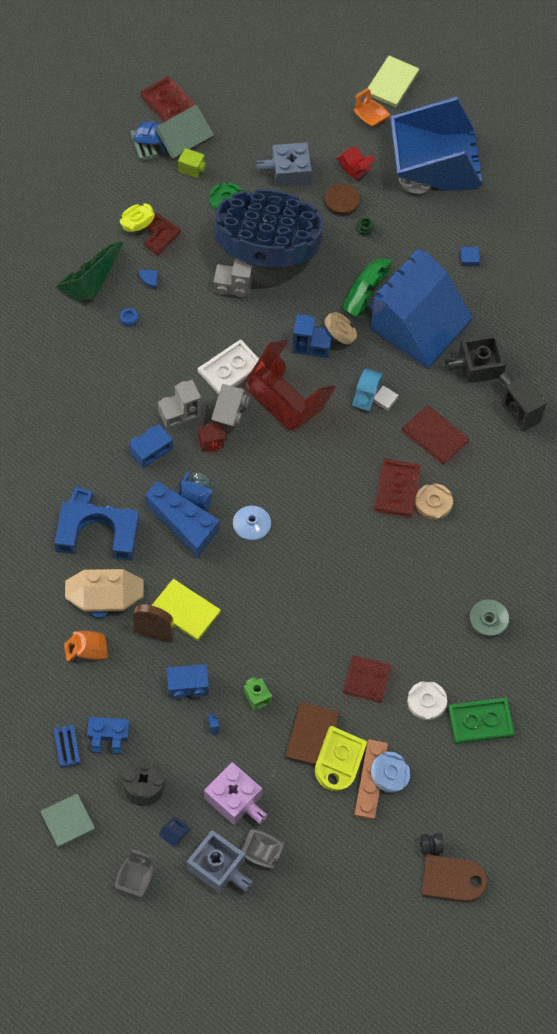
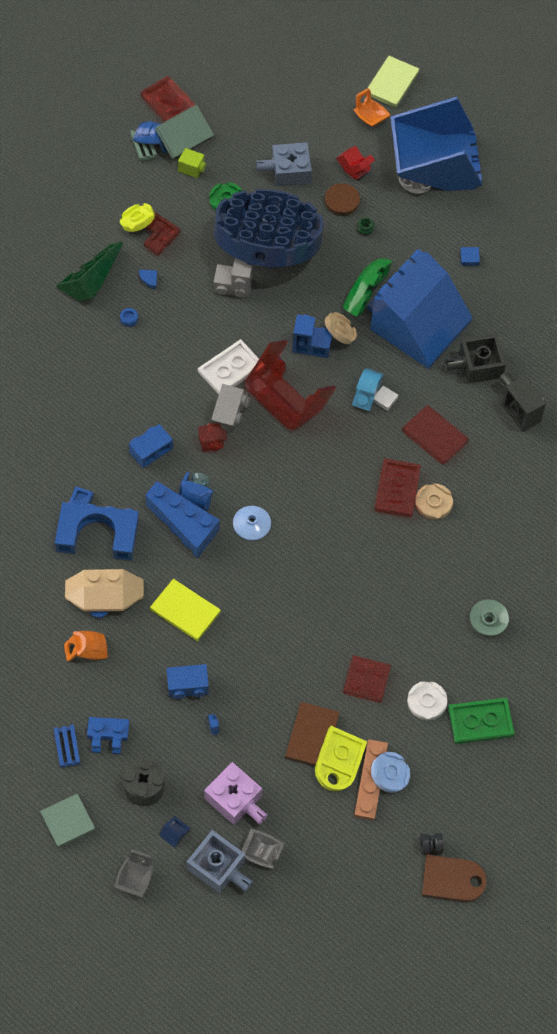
(153, 622): reddish brown tile -> none
(182, 406): light grey brick -> none
(257, 699): bright green brick -> none

